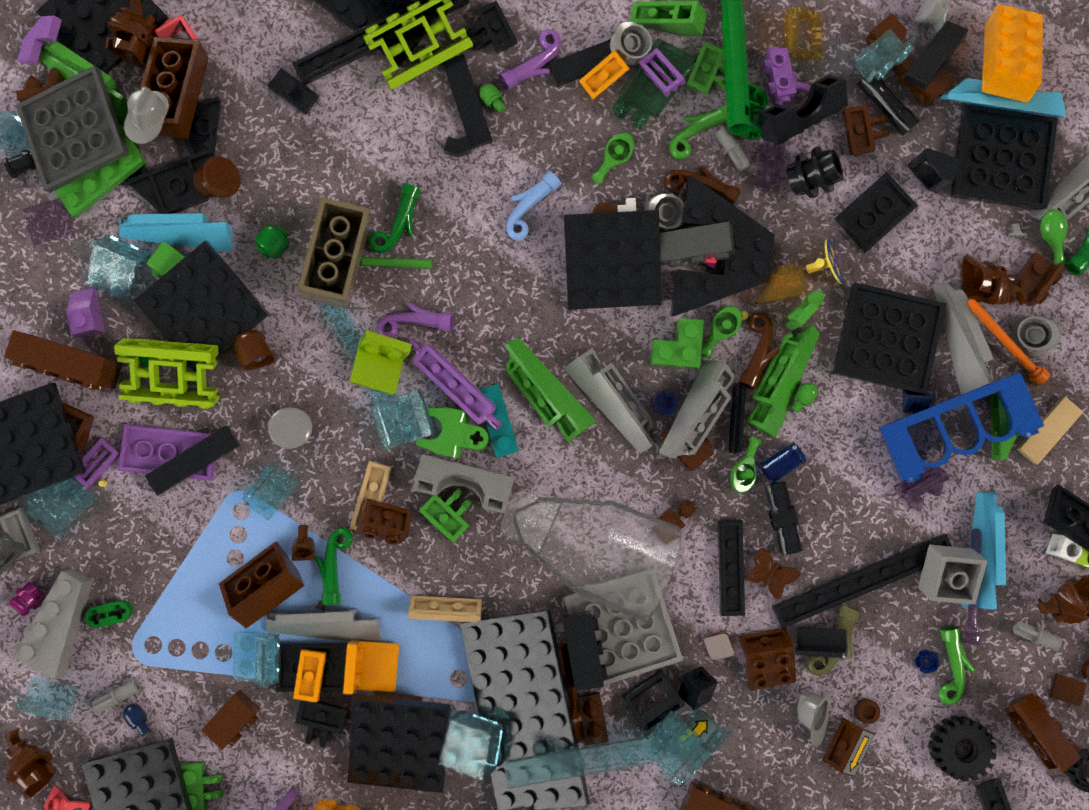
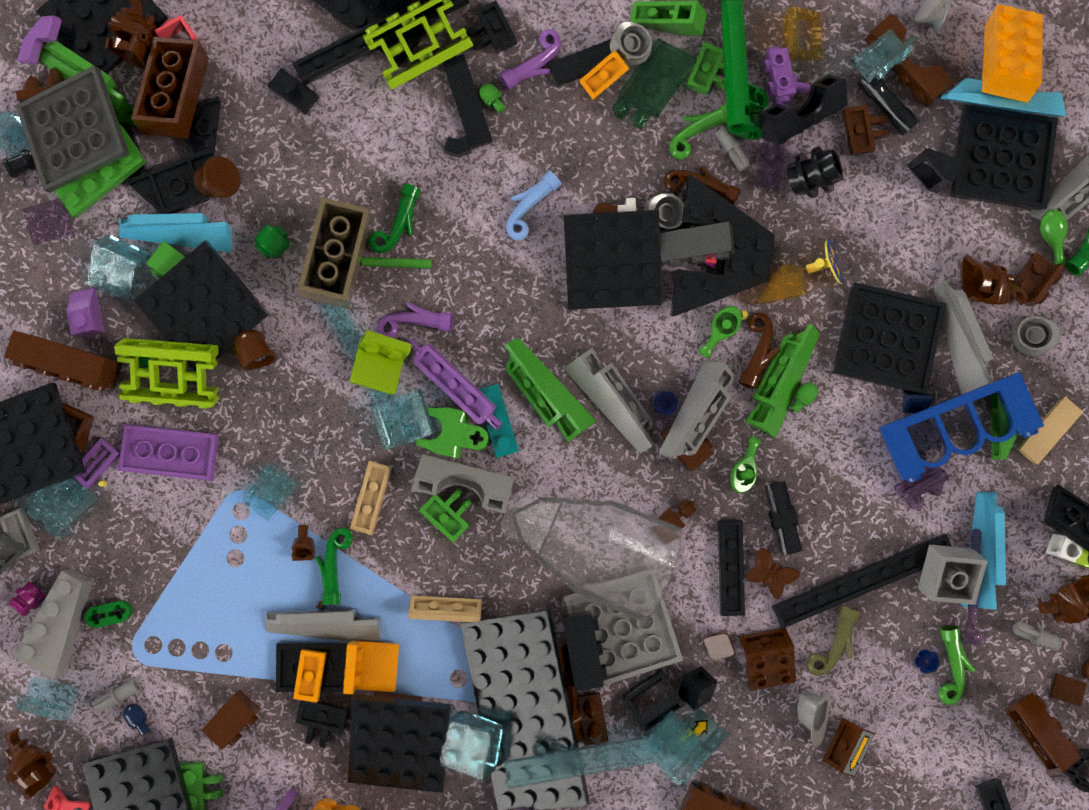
(145, 115): light grey piece -> none
(192, 460): black tile -> none
(256, 658): clear light blue bracket -> none
(260, 585): reddish brown slope -> none
(290, 428): light grey piece -> none
(384, 522): reddish brown bracket -> none
(616, 153): bright green piece -> none
(680, 80): medium lavender tile -> none
(684, 351): bright green brick -> none
(737, 419): black axle -> none
(782, 462): clear blue piece -> none
(803, 312): bright green hinge -> none
(822, 642): black panel -> none
(867, 711): reddish brown tile -> none
(876, 212): black tile -> none
(936, 55): black tile -> none
(944, 748): black tyre -> none
(1015, 231): light grey piece -> none
(1036, 374): orange piece -> none

